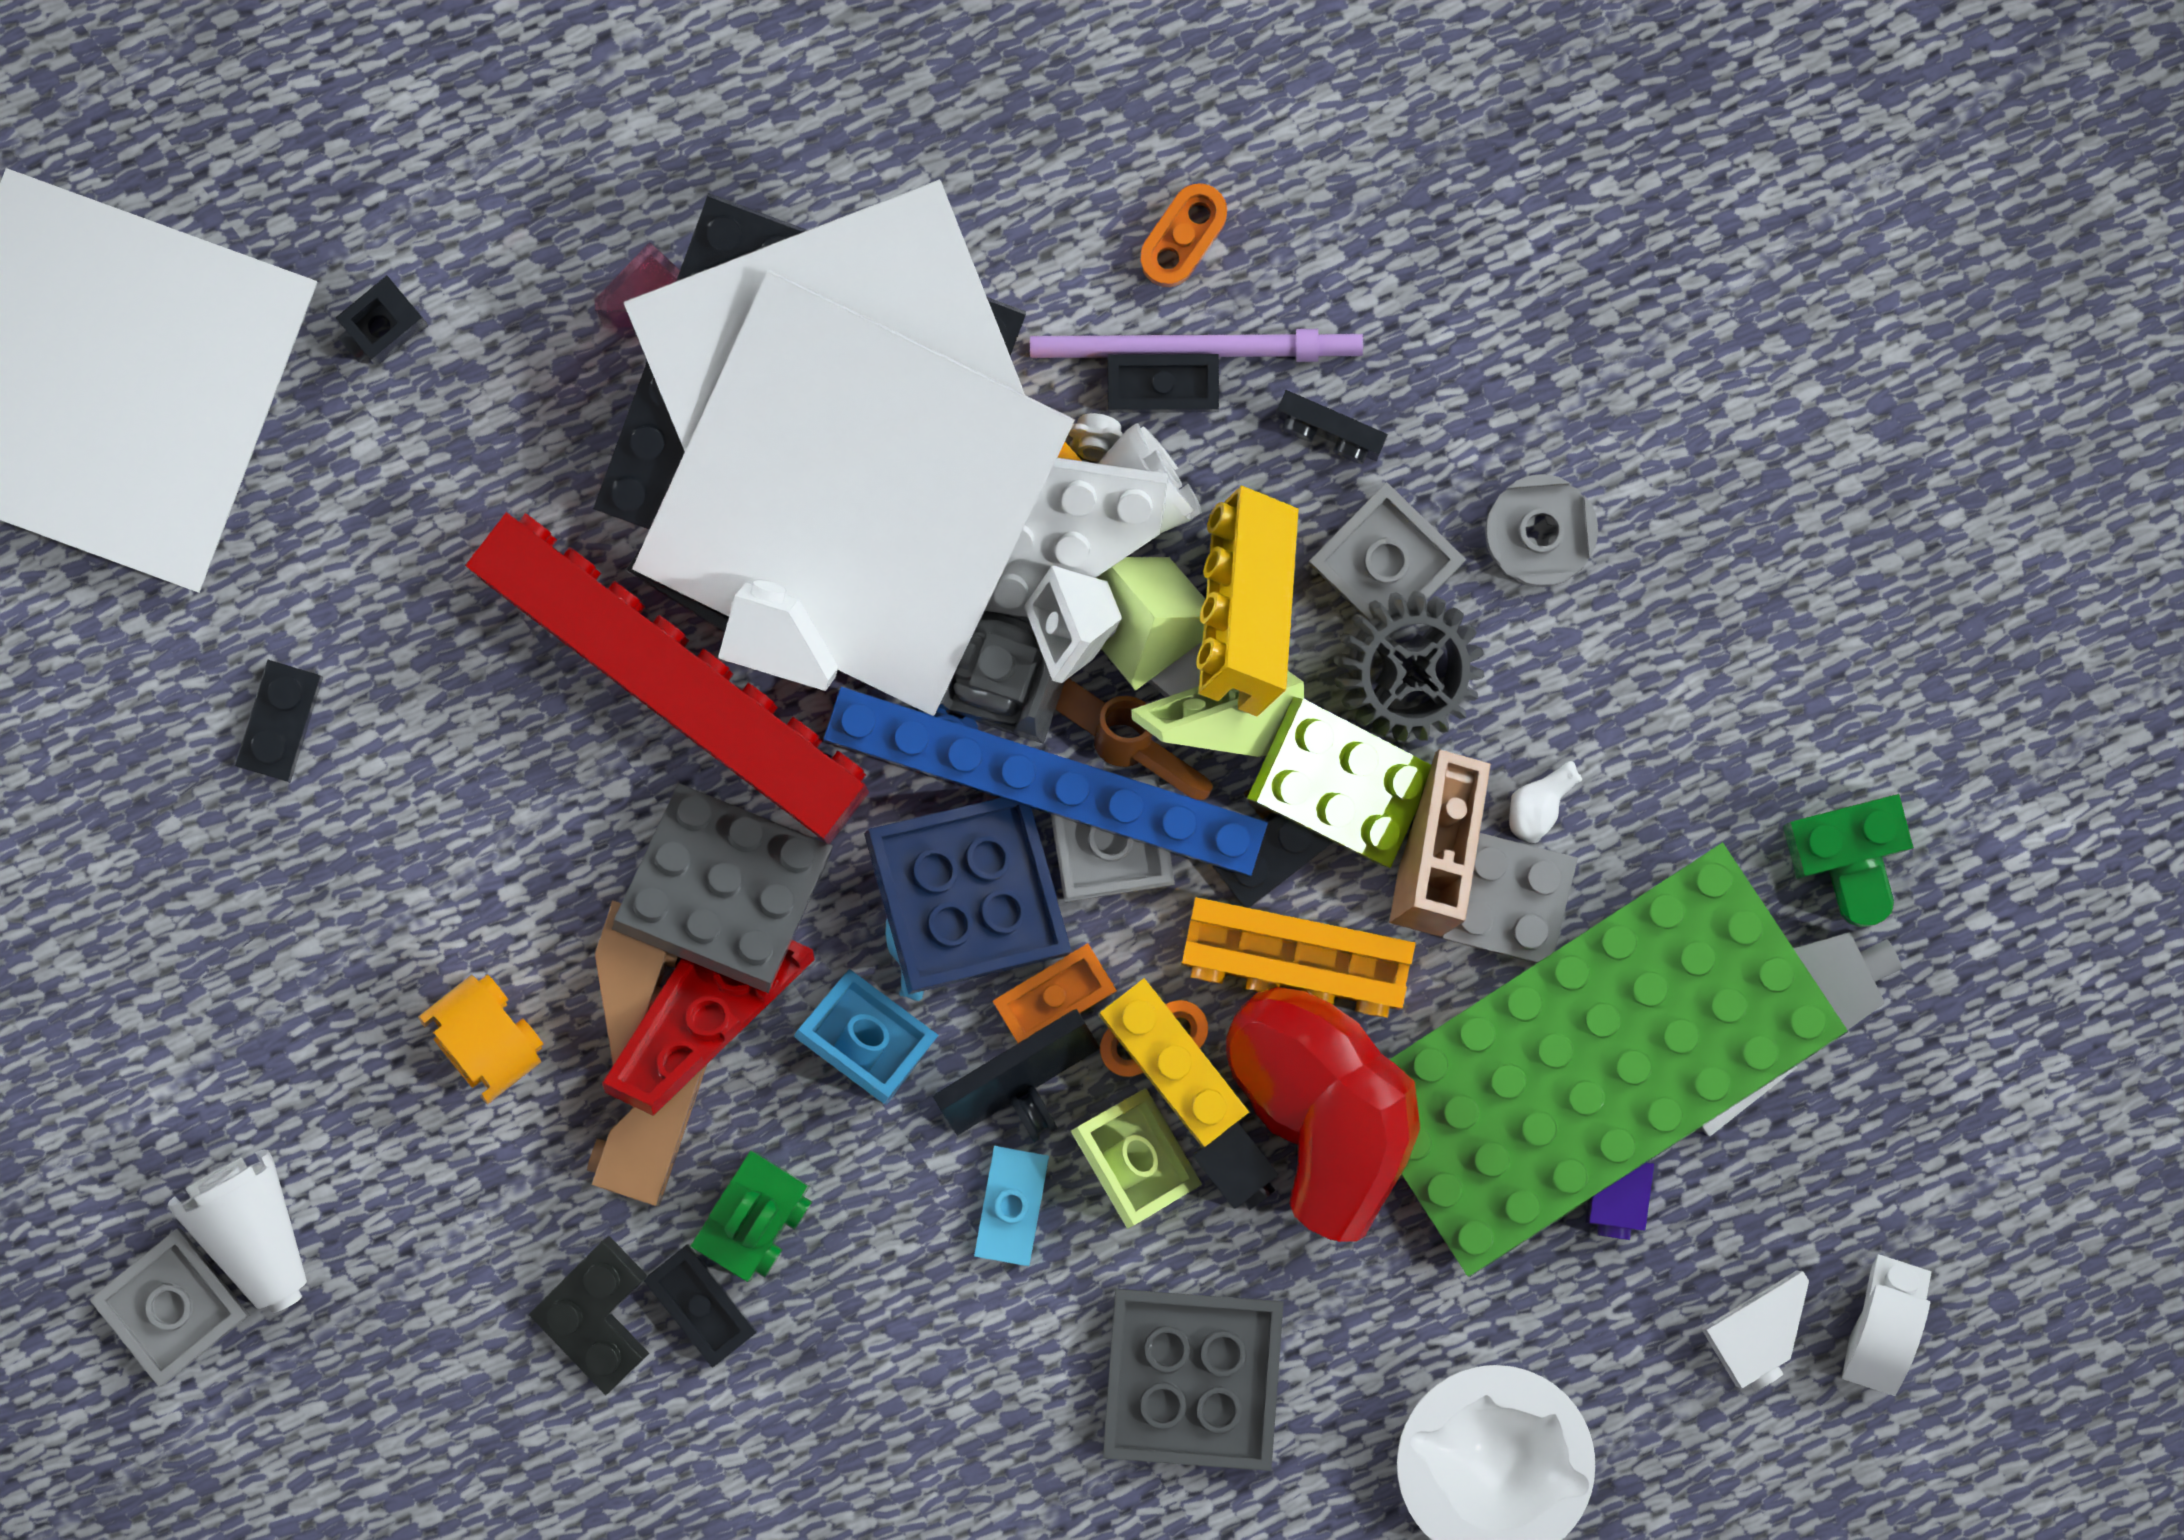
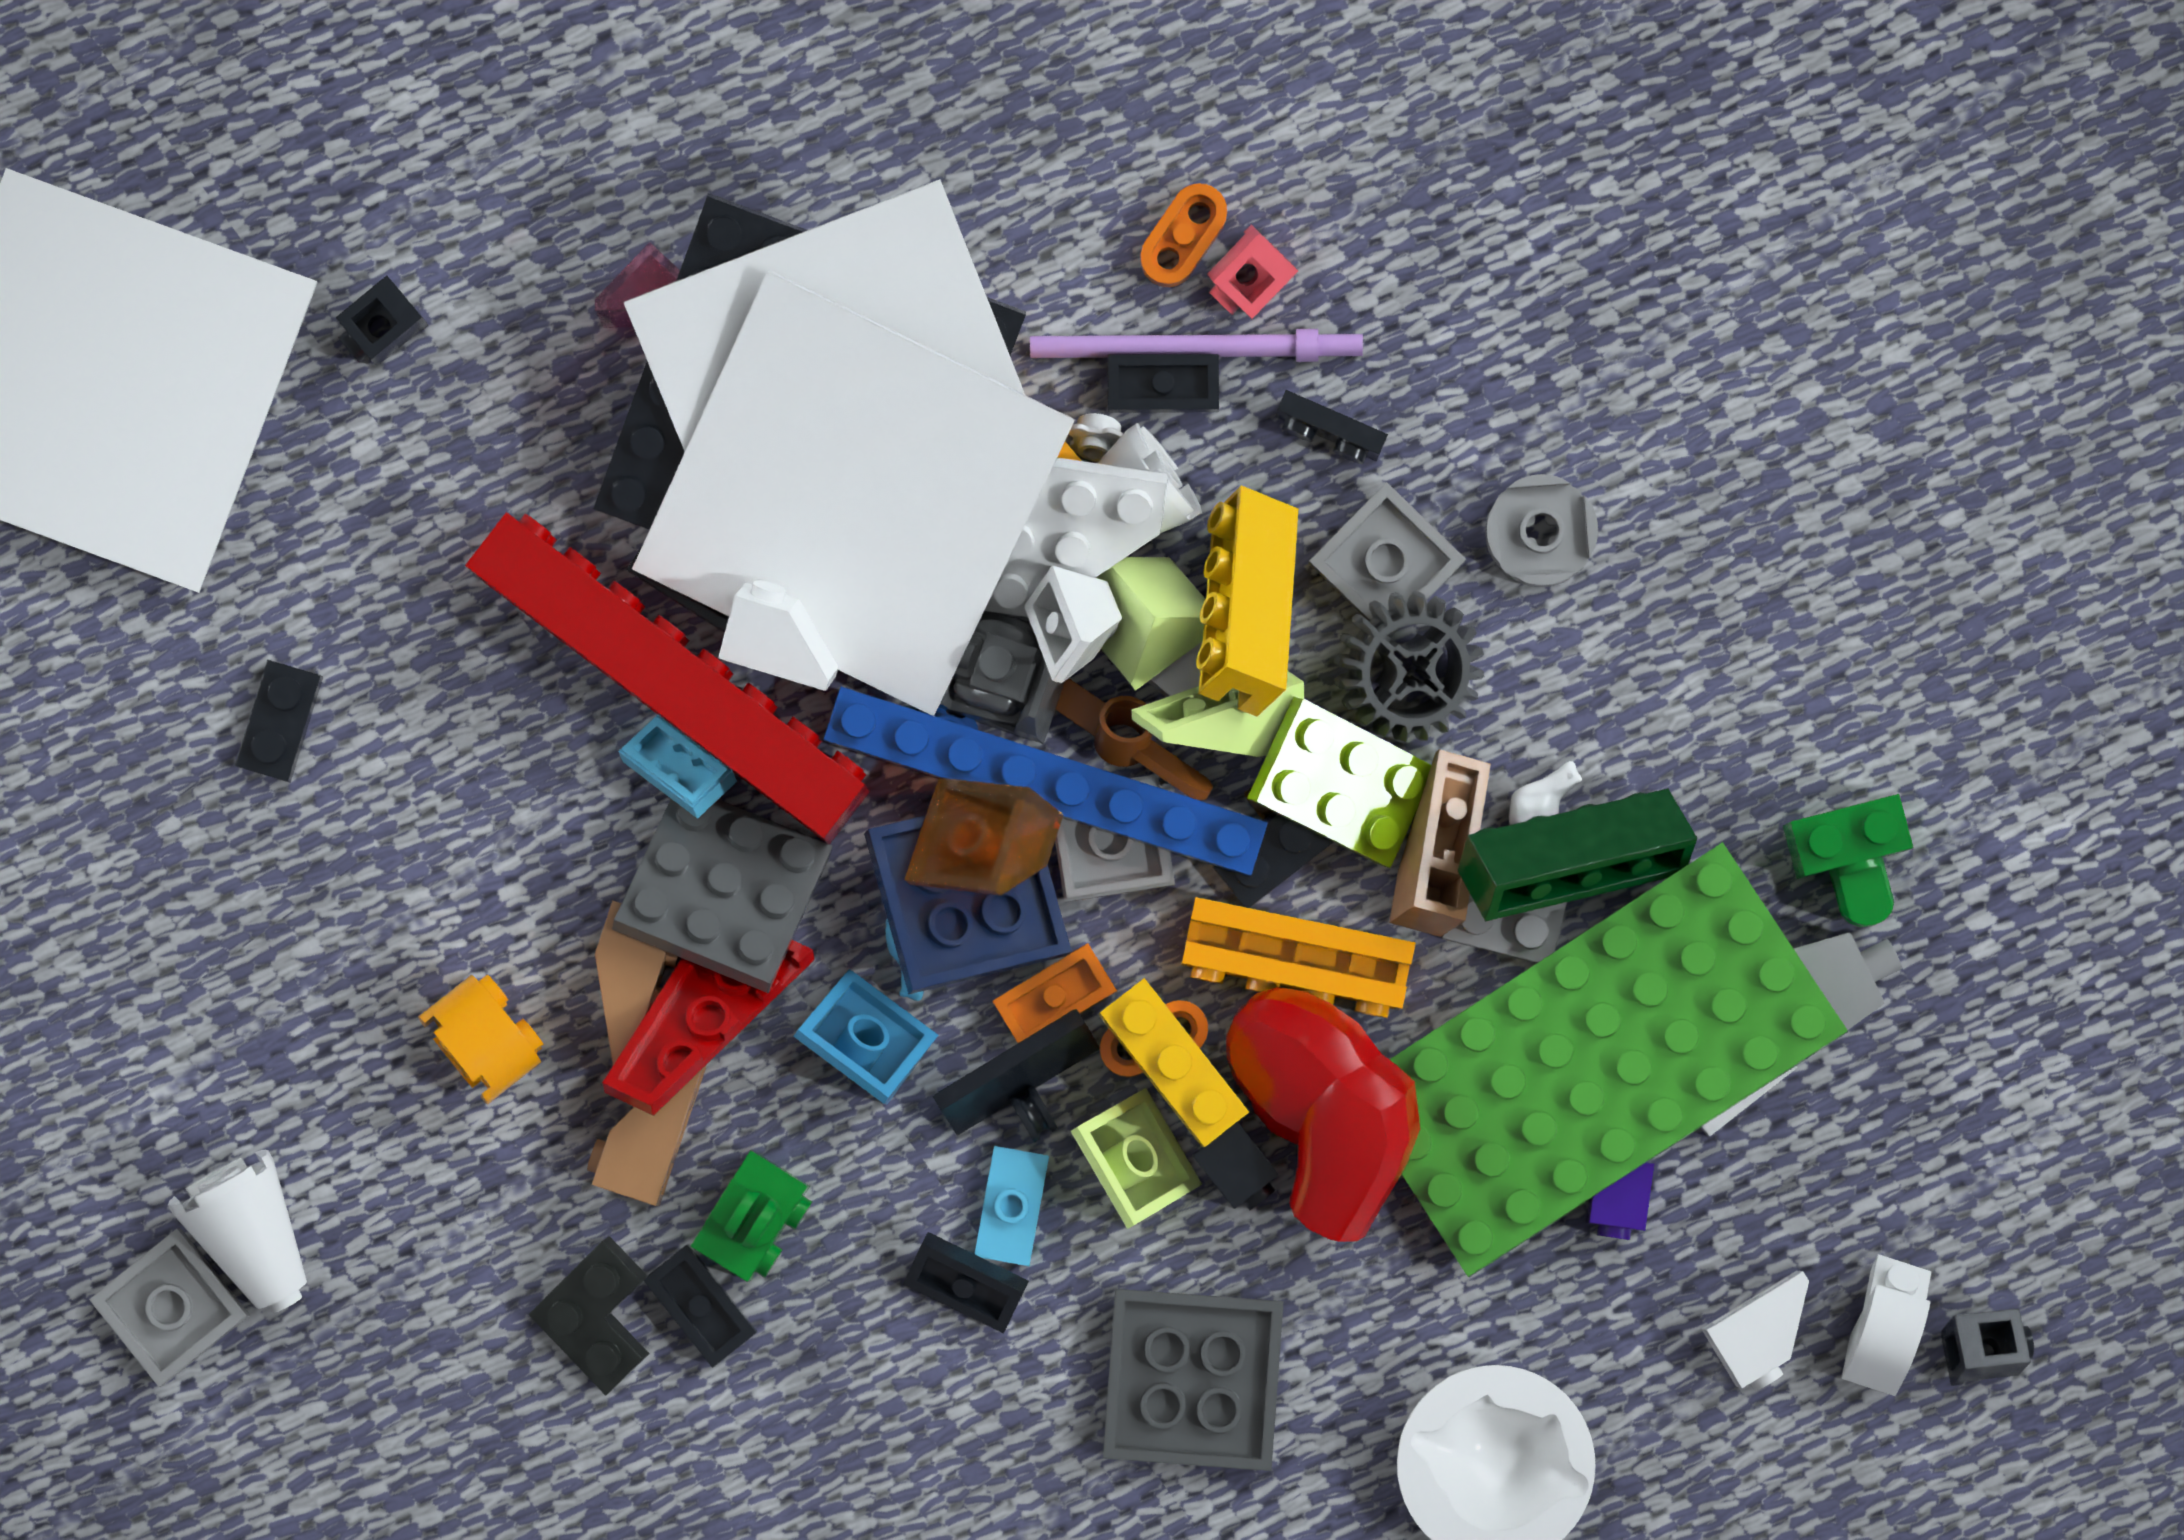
(677, 766): none -> medium azure plate
(965, 1282): none -> black plate
(983, 837): none -> clear orange slope
(1270, 276): none -> coral brick
(1576, 854): none -> dark green brick
(2000, 1329): none -> black brick

